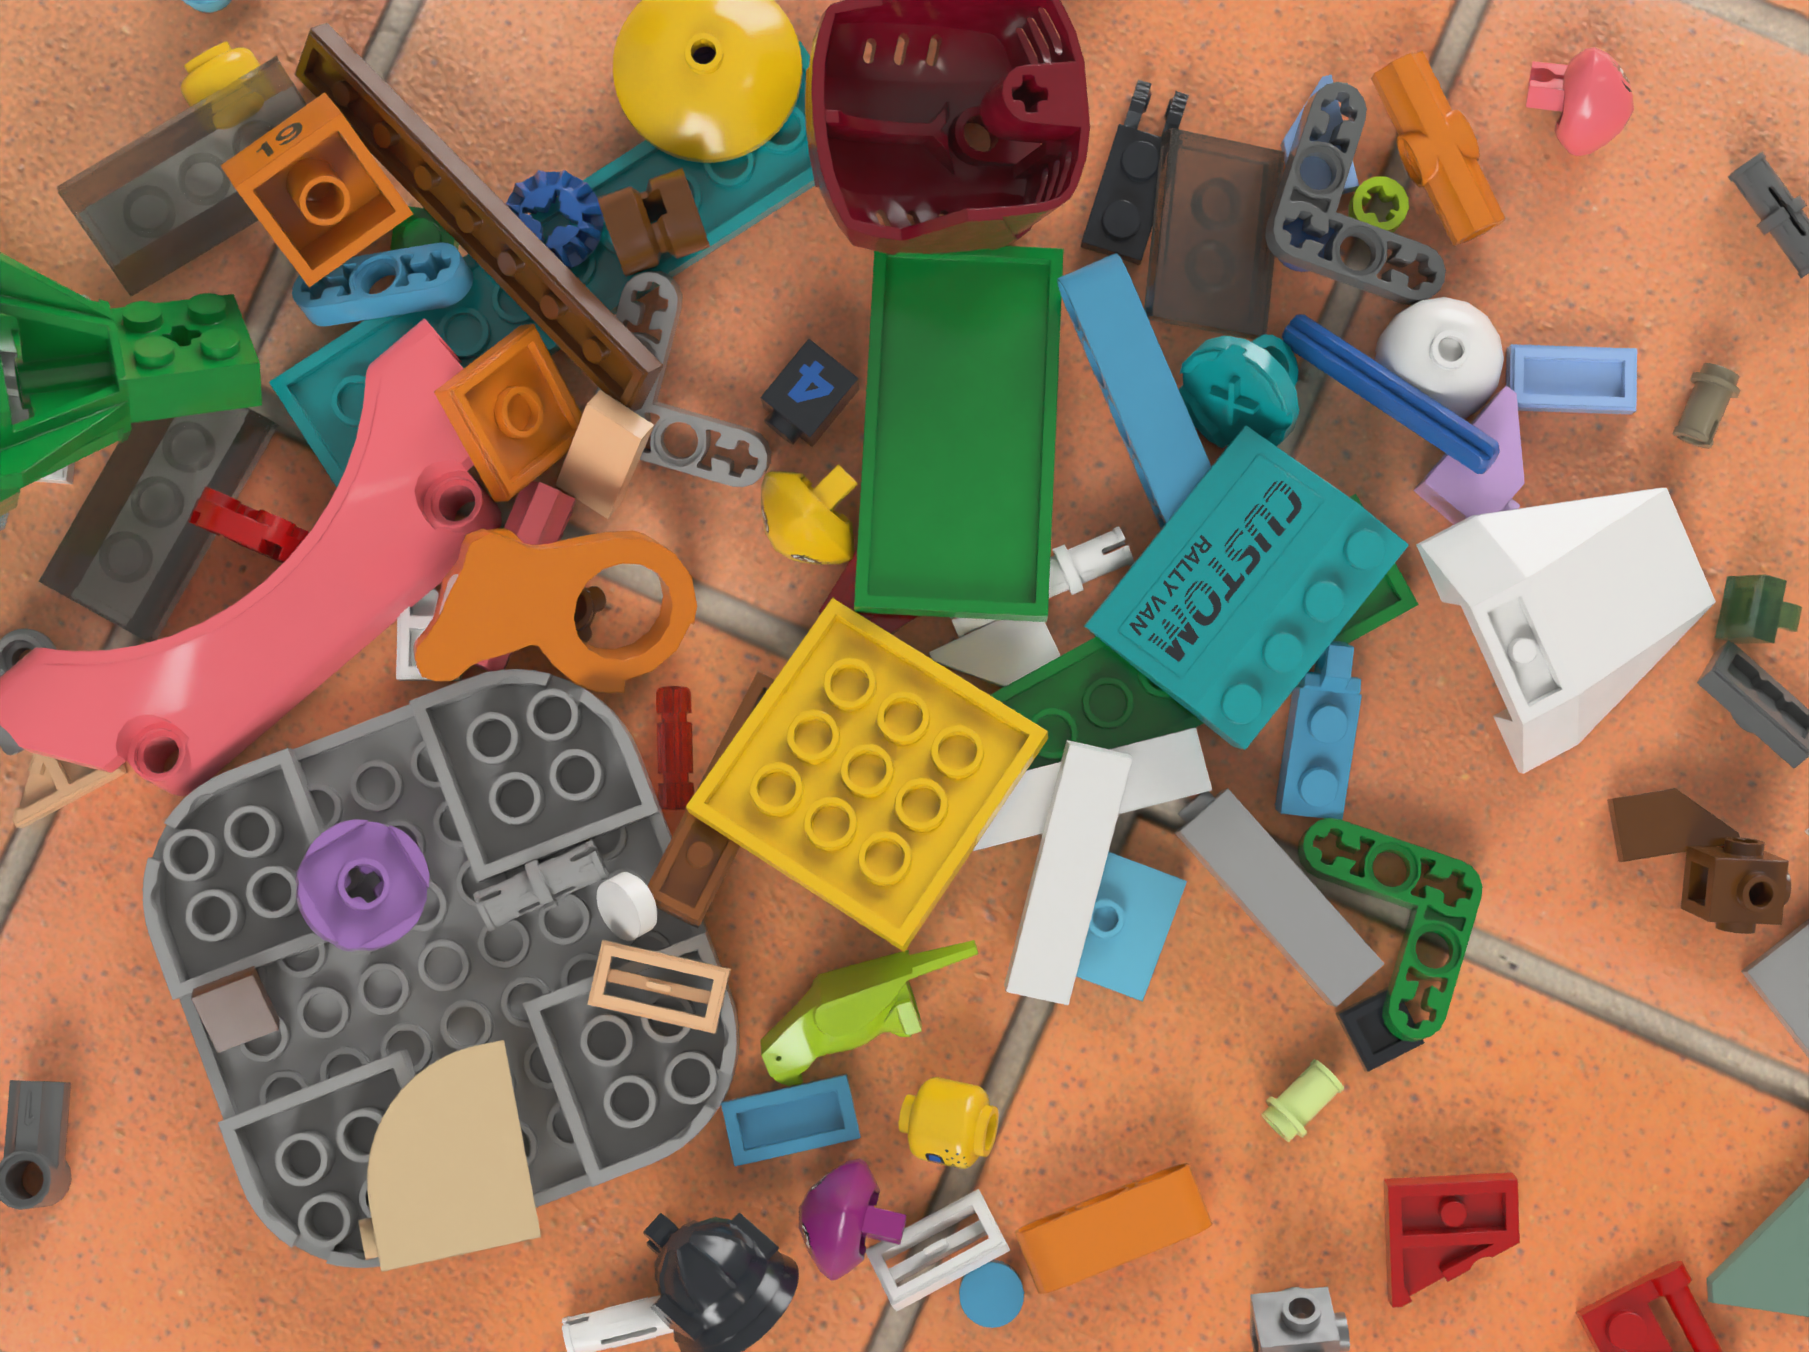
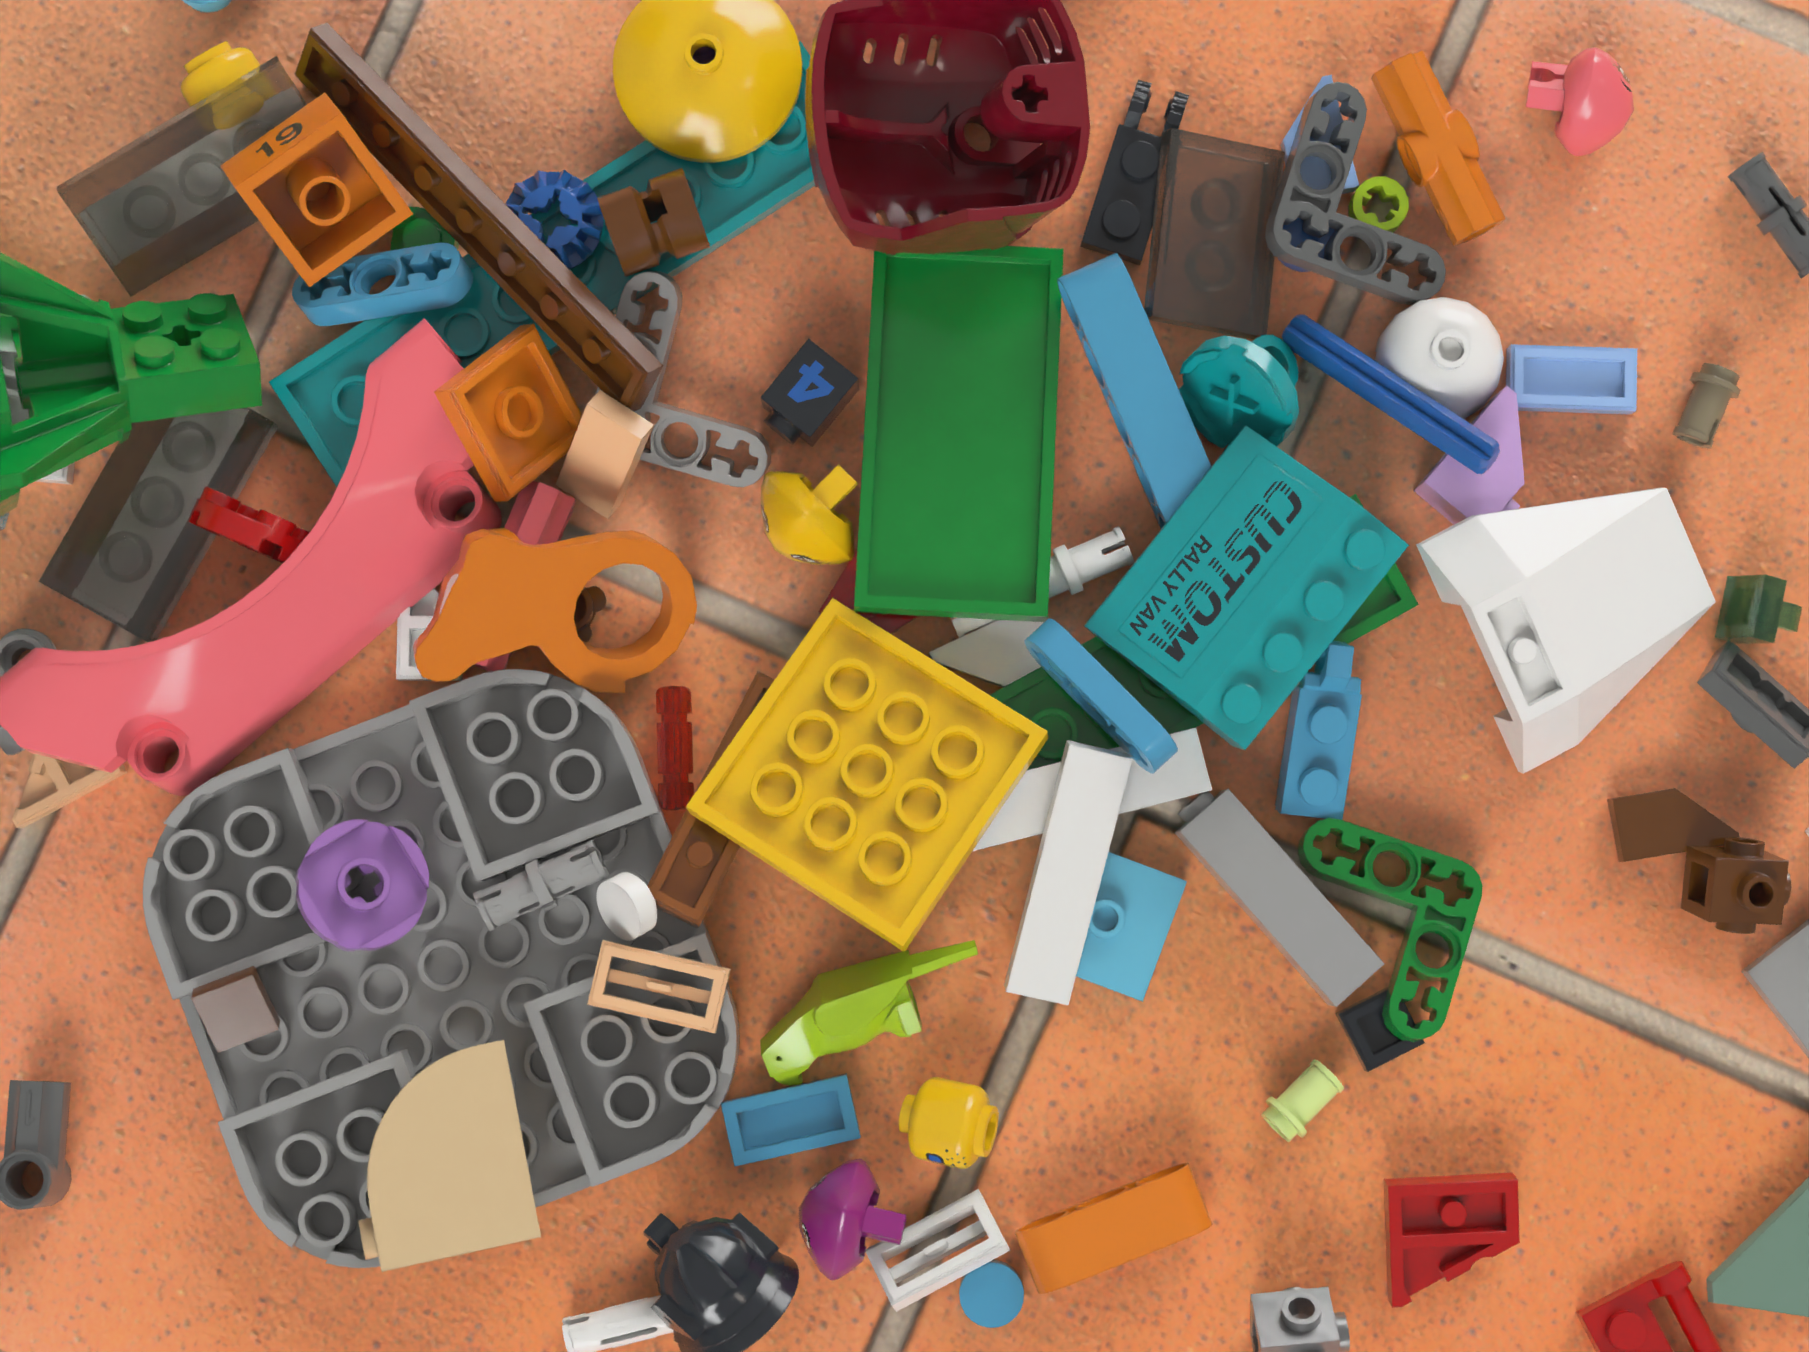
(1101, 696): none -> dark azure beam

